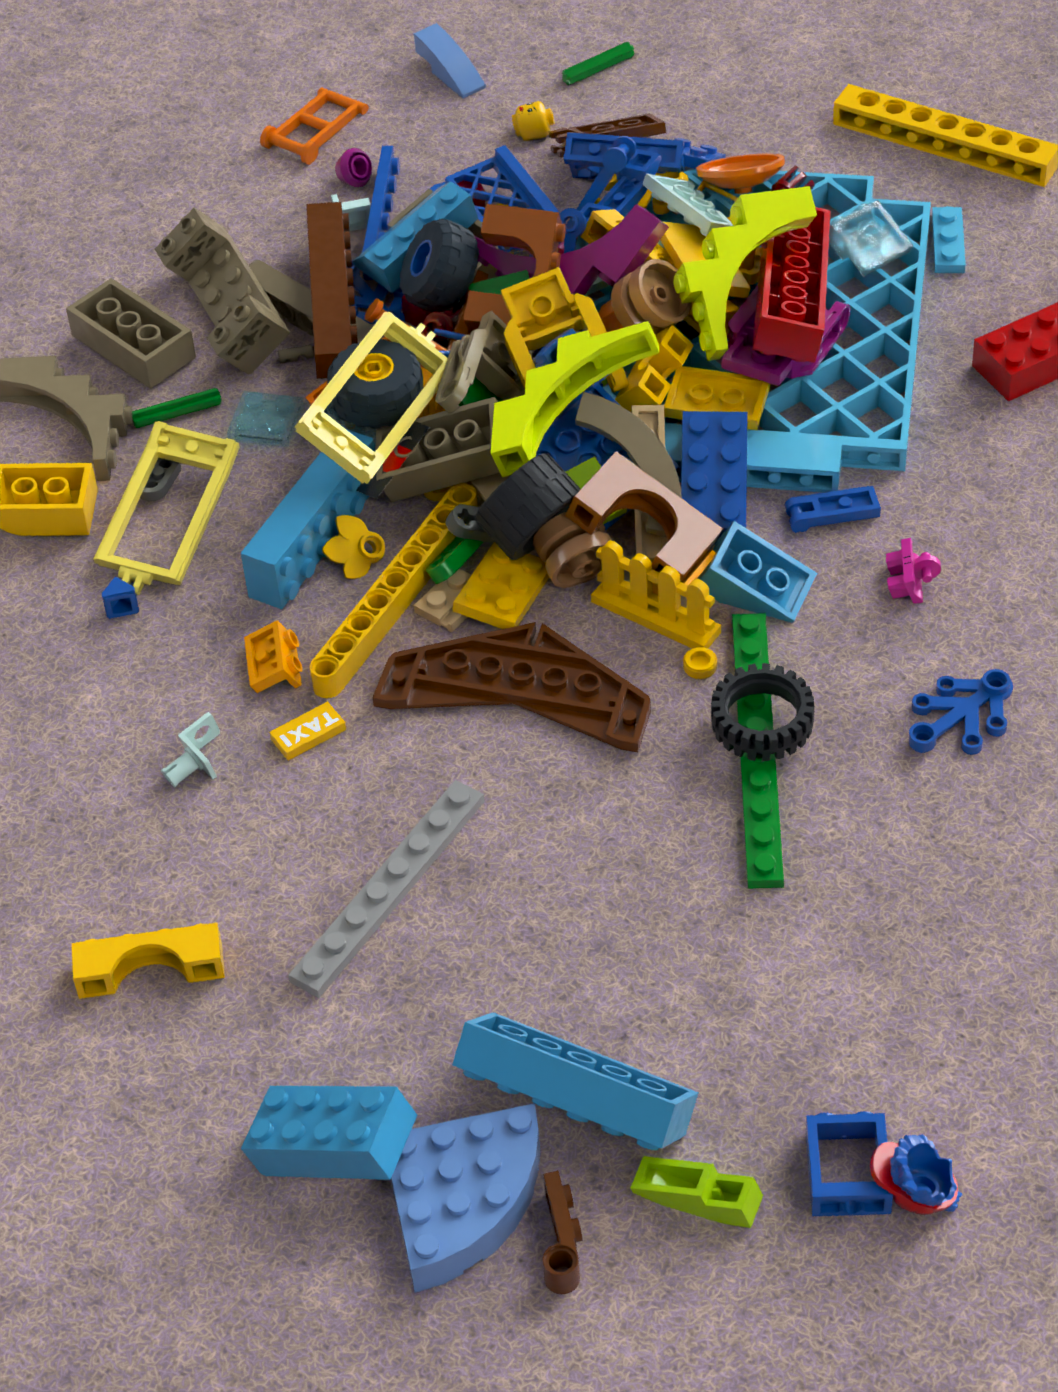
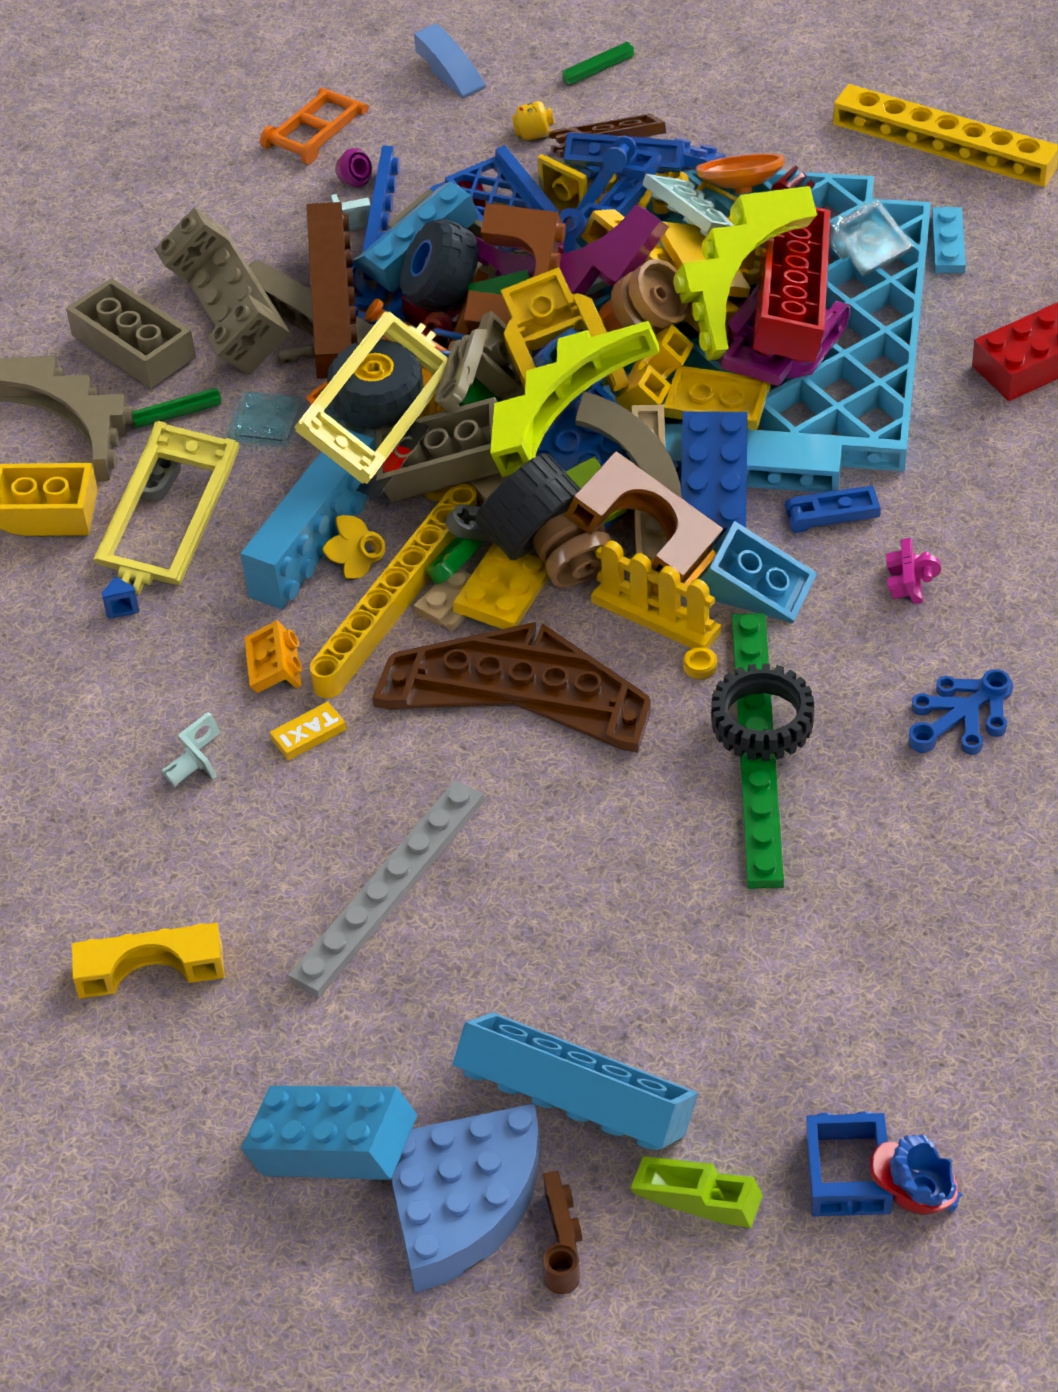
(561, 183): none -> yellow slope

